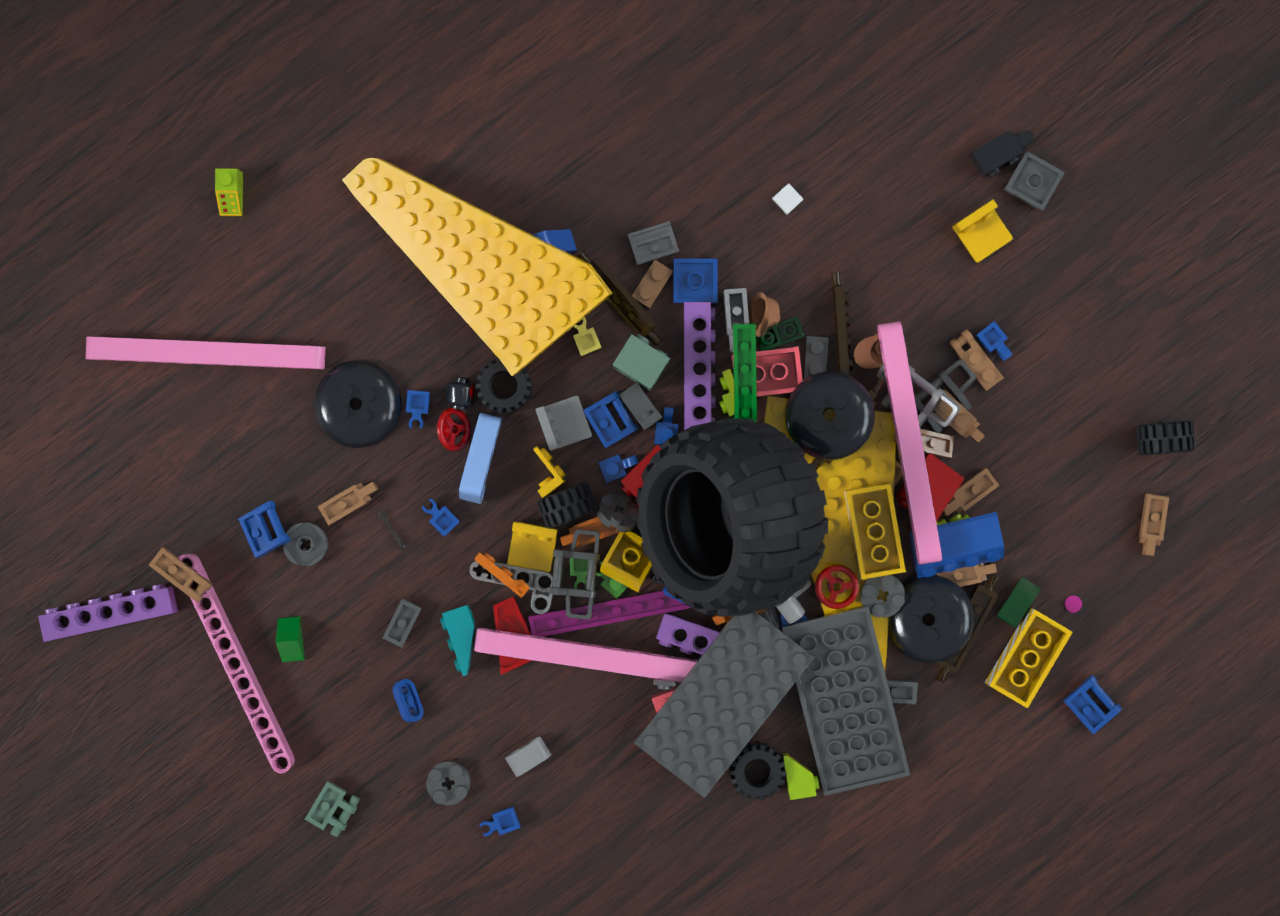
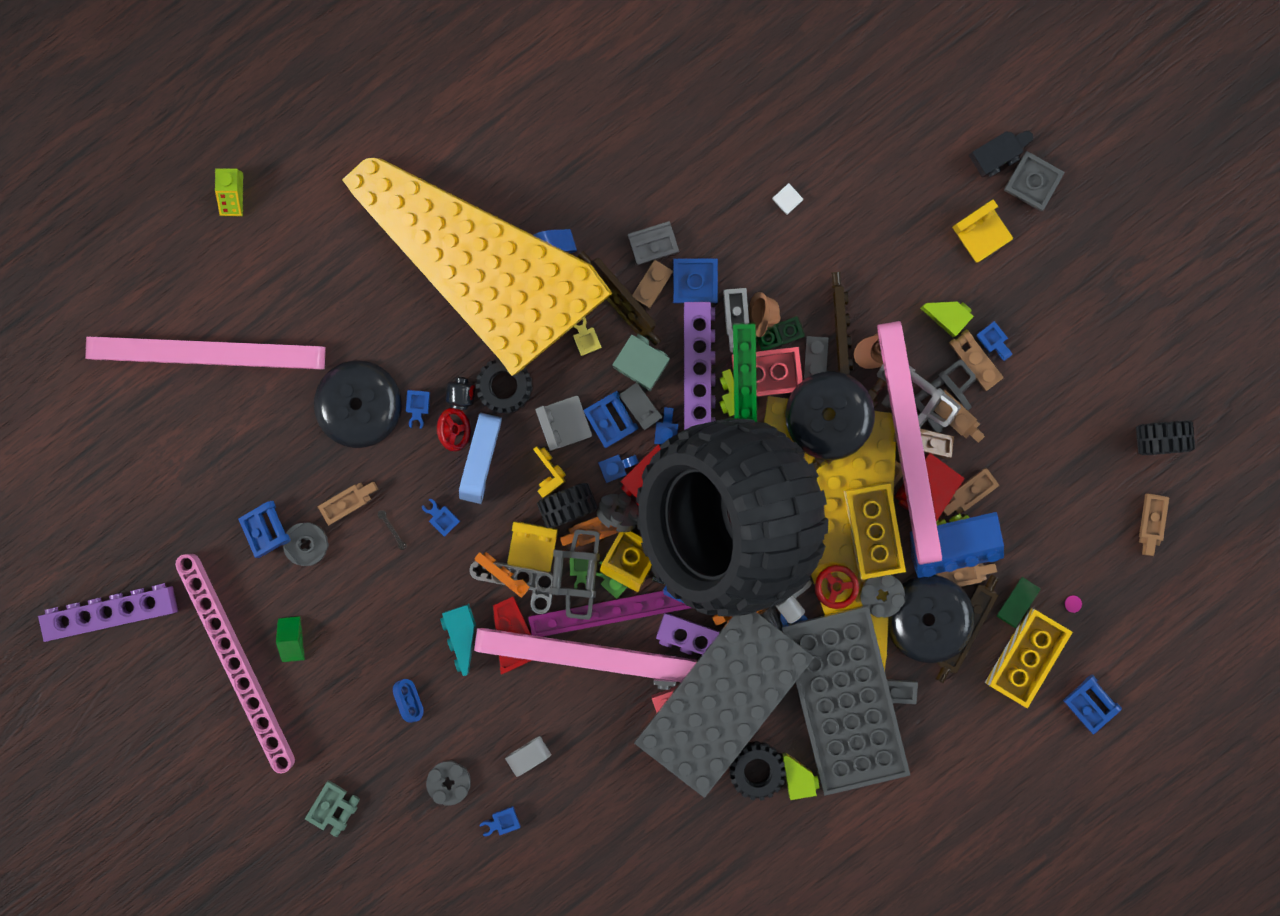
(180, 574): medium nougat plate -> none
(402, 622): dark grey plate -> none
(949, 315): none -> lime slope

